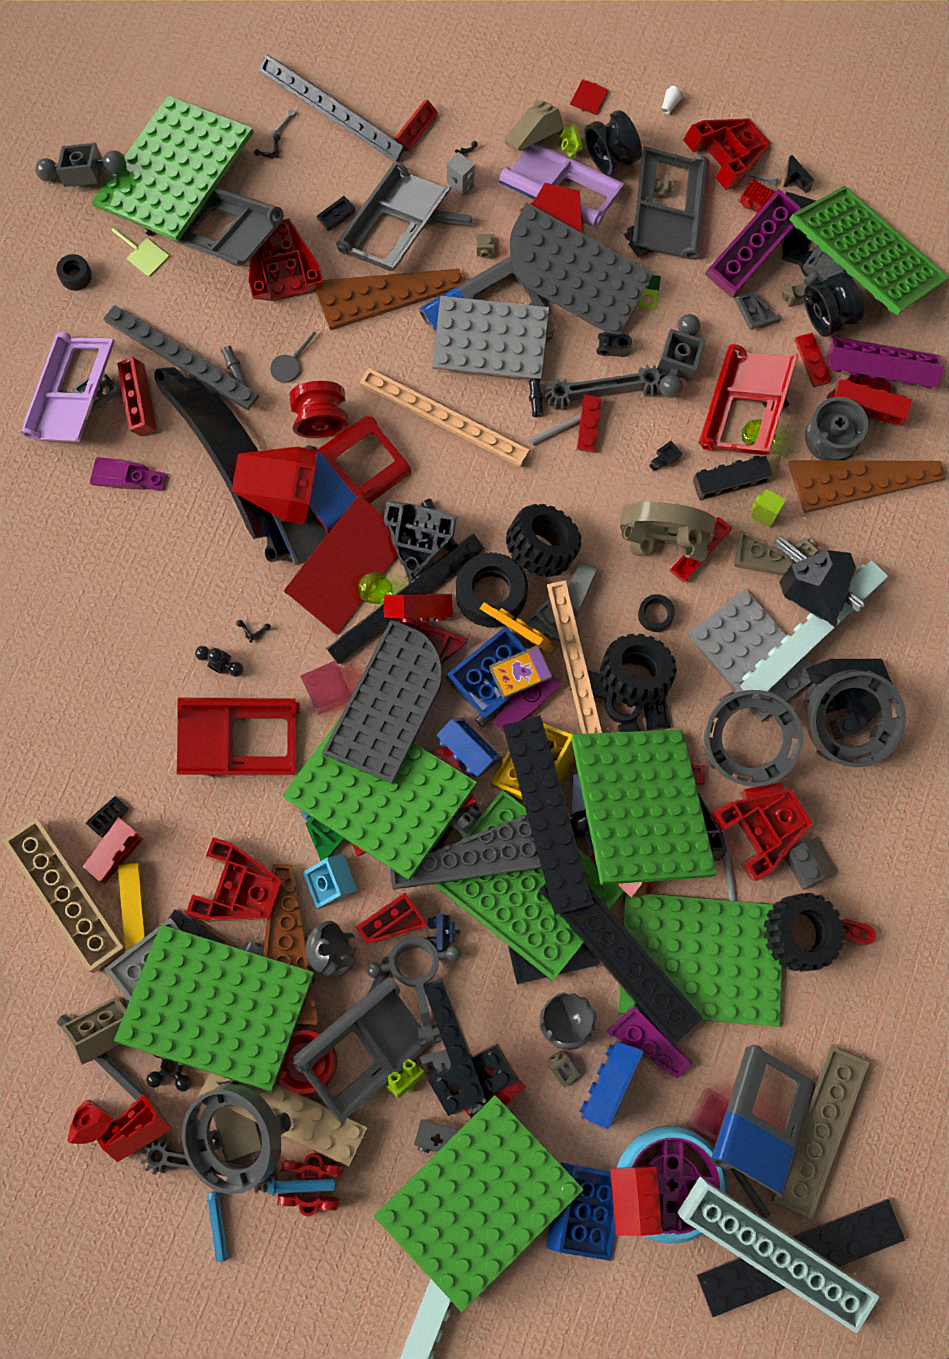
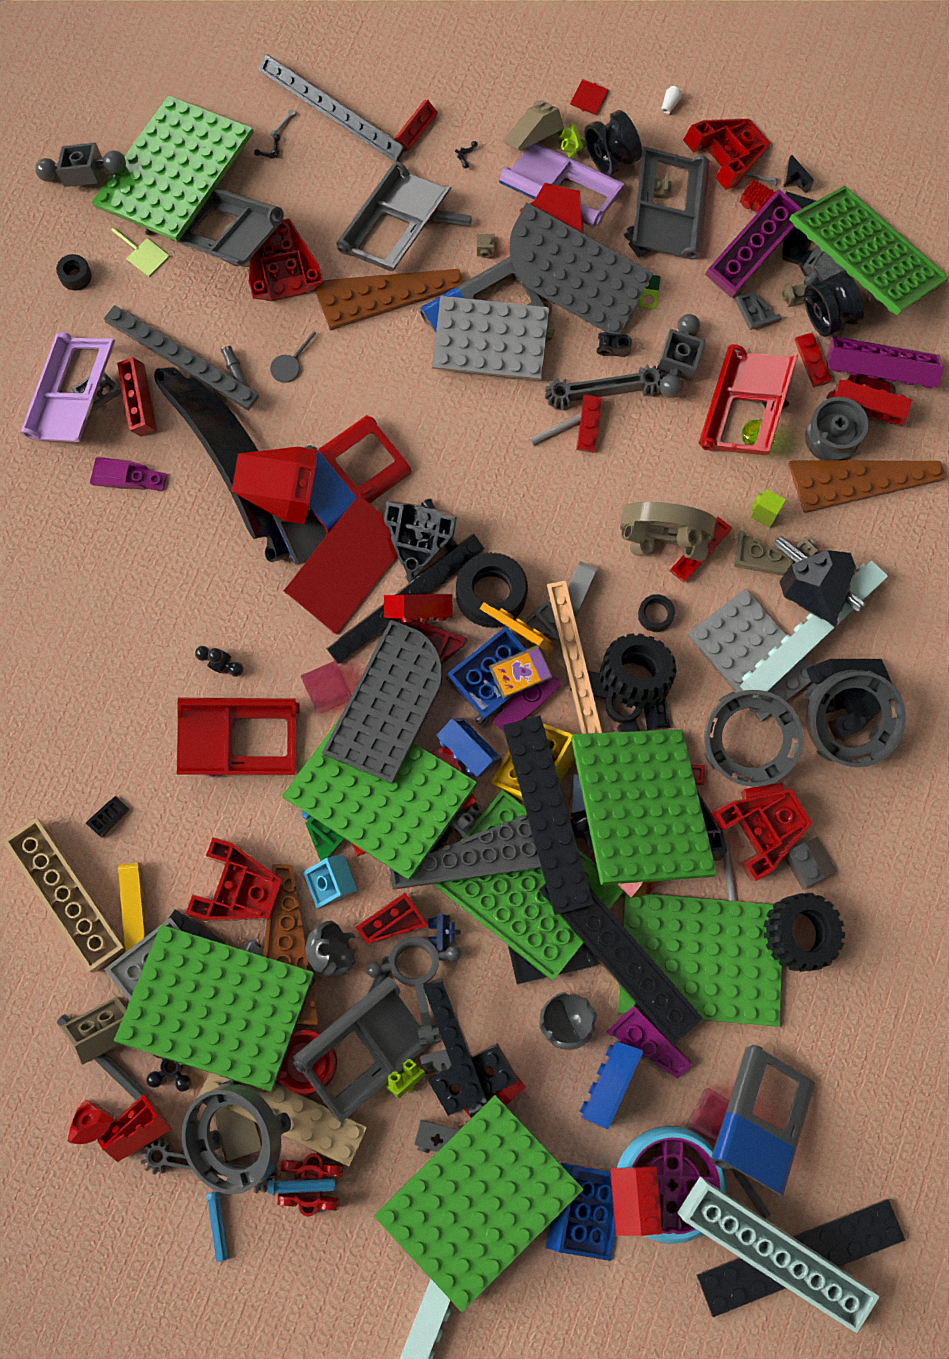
(112, 851): wedge -> none
(251, 636): black piece -> none
(318, 409): red piece -> none
(336, 213): black plate -> none
(374, 587): clear neon green hair -> none
(444, 417): light nougat plate -> none
(460, 174): light grey brick -> none
(534, 553): black tyre -> none
(536, 398): black pin -> none
(562, 1068): dark tan bracket -> none
(666, 454): black plate -> none
(732, 477): black brick -> none
(823, 1130): dark tan plate -> none
(854, 932): red plate -> none

